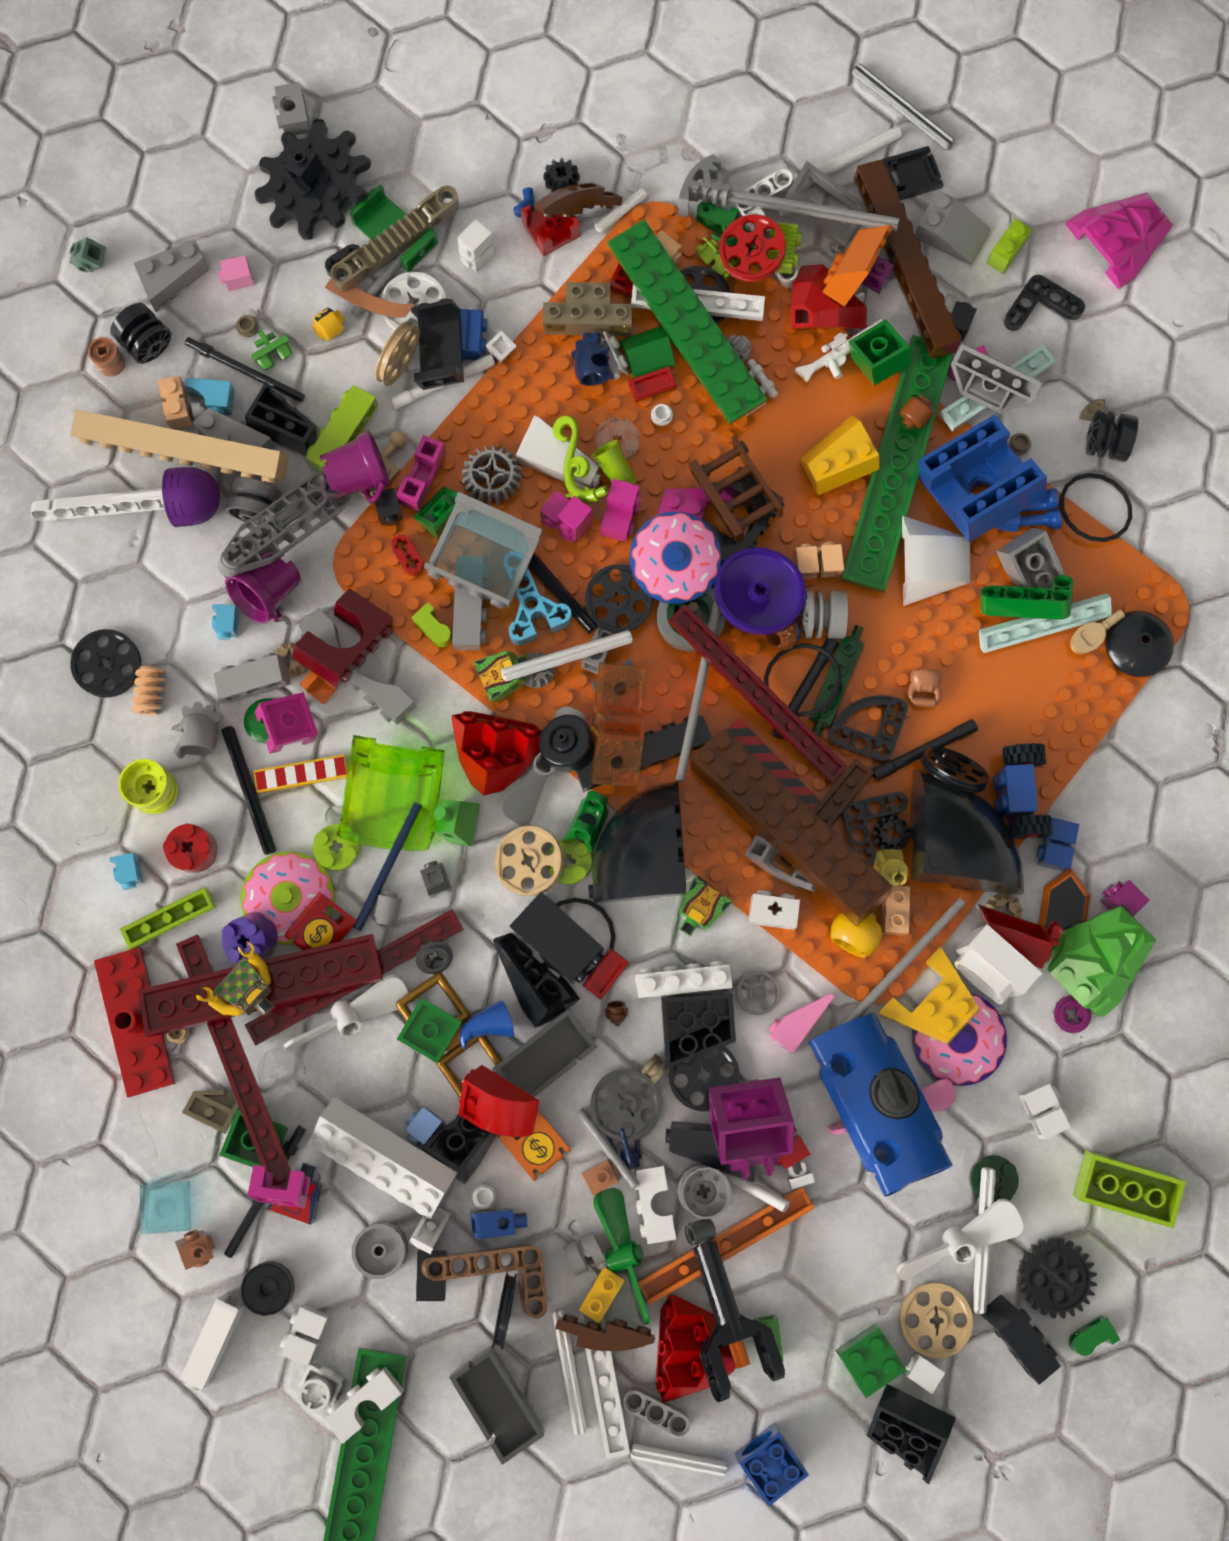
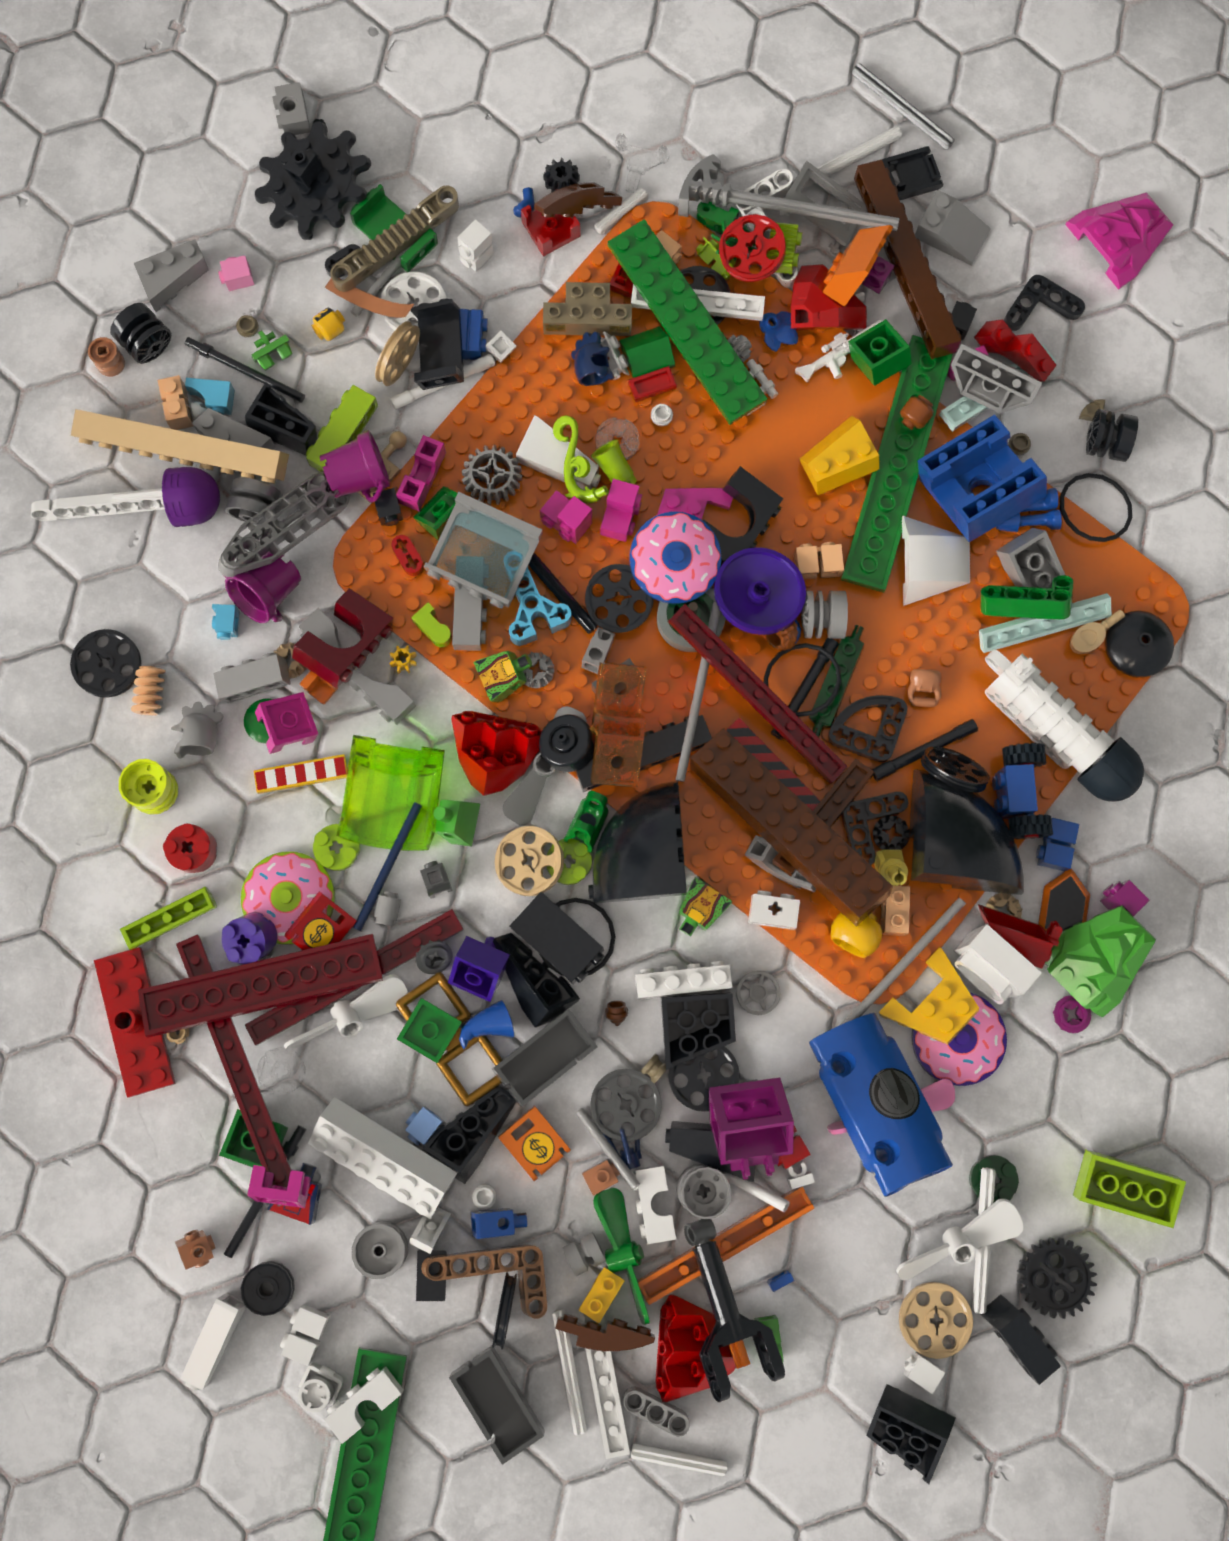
(87, 255): sand green brick -> none
(127, 870): medium azure brick -> none
(165, 1207): clear light blue tile -> none
(212, 1108): dark tan wing -> none
(242, 988): torso -> none
(248, 790): black axle -> none
(397, 661): none -> yellow gear
(478, 967): none -> dark purple brick
(497, 1104): red piece -> none
(566, 655): white axle -> none
(605, 973): red tile -> none
(725, 508): reddish brown fence -> none
(771, 1464): blue brick -> none
(780, 332): none -> blue plate
(780, 1280): none -> blue tile
(795, 1026): bright pink slope -> none
(870, 1360): green brick -> none
(1009, 245): lime brick -> none
(1020, 349): none -> red arch
(1050, 1122): white piece -> none
(1091, 1335): green leg -> none
(1107, 767): none -> white piece

